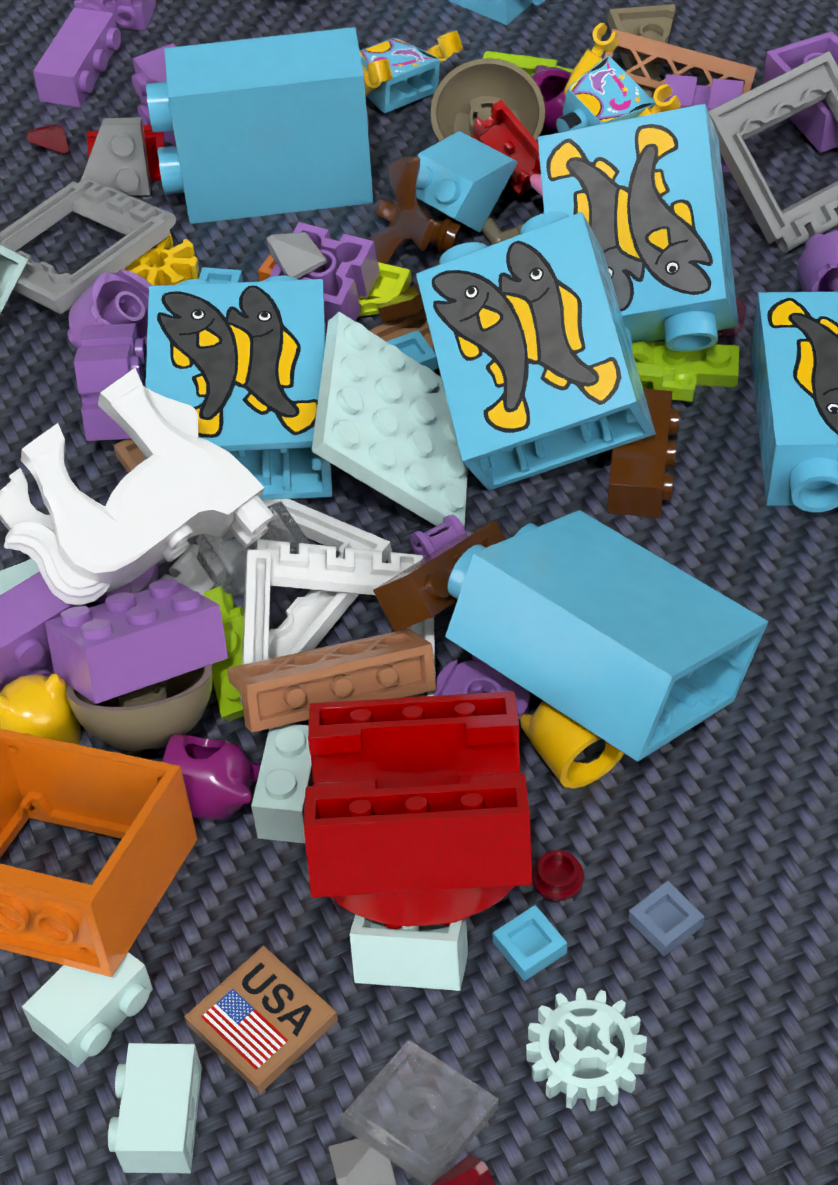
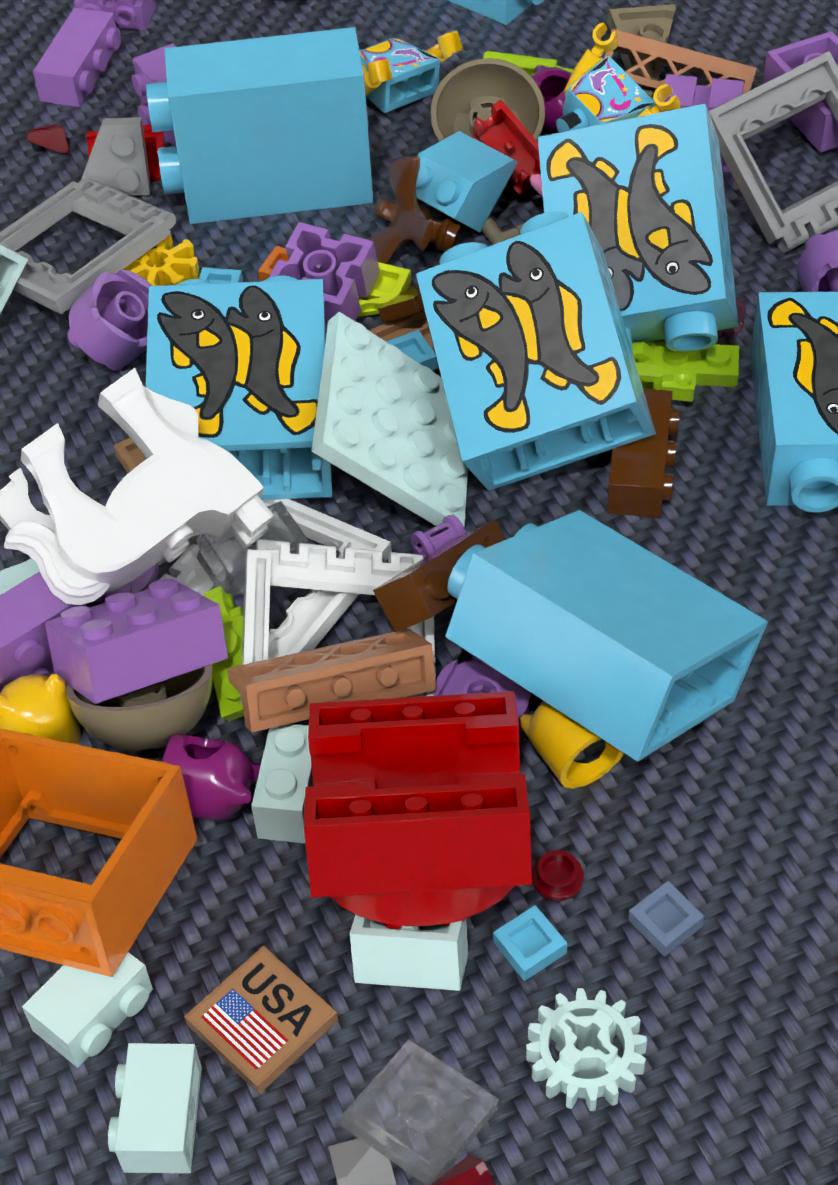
(102, 359): medium lavender brick -> none
(295, 253): light grey slope -> none

